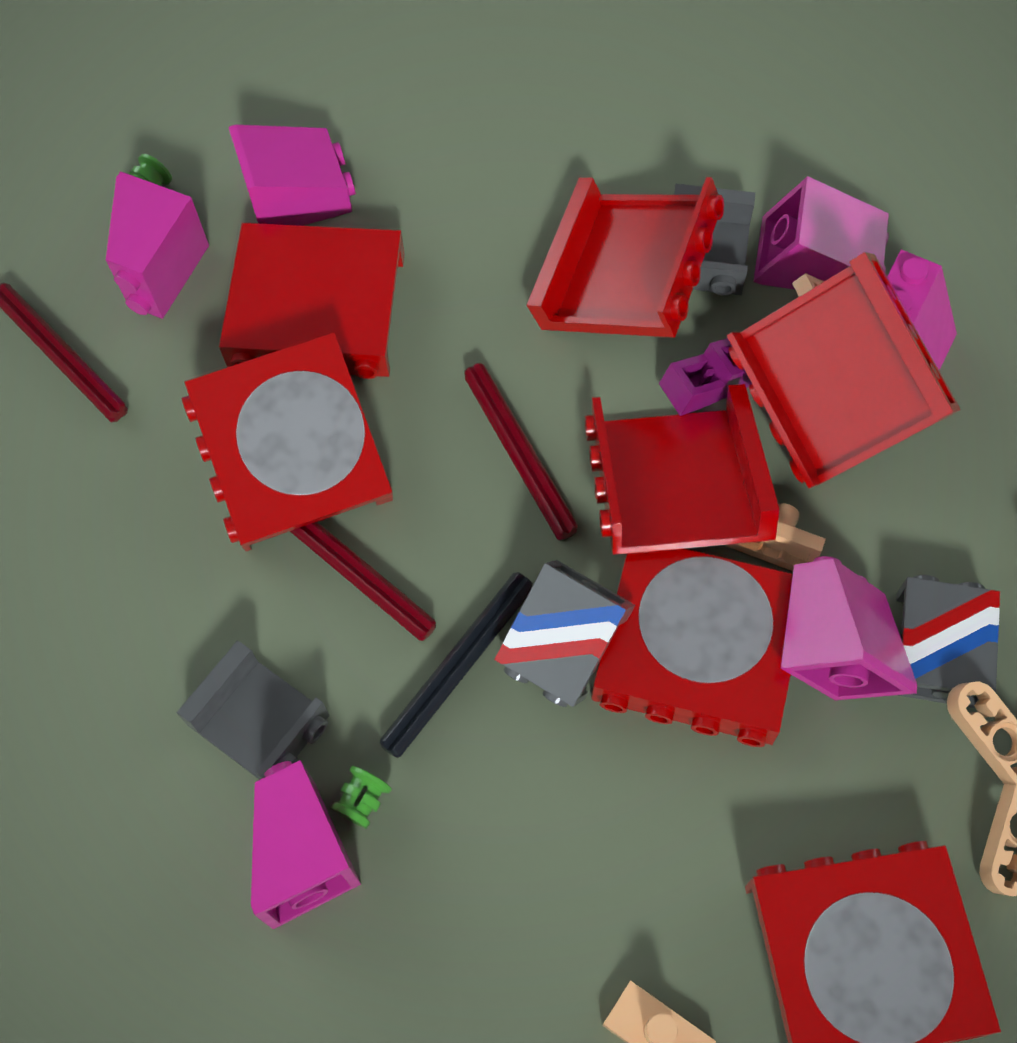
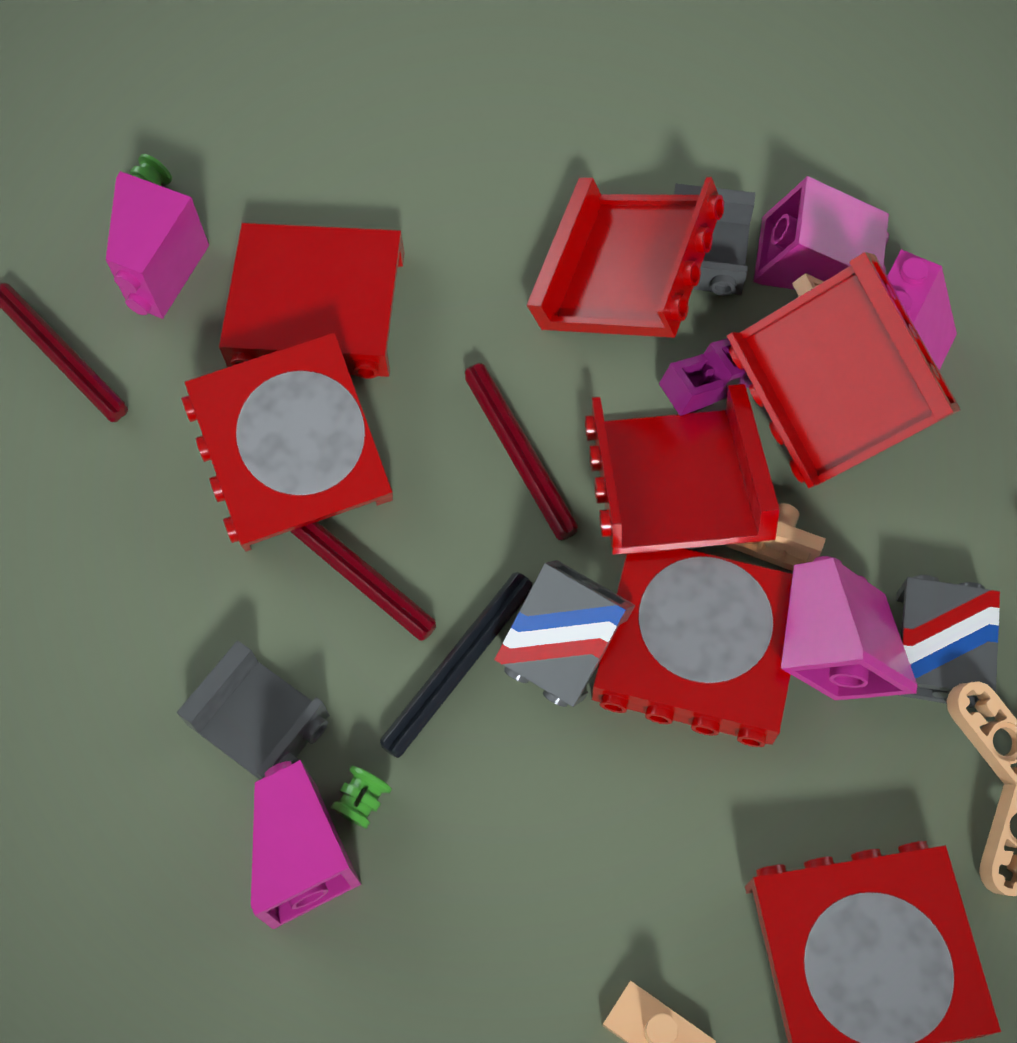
(292, 173): dark pink slope -> none

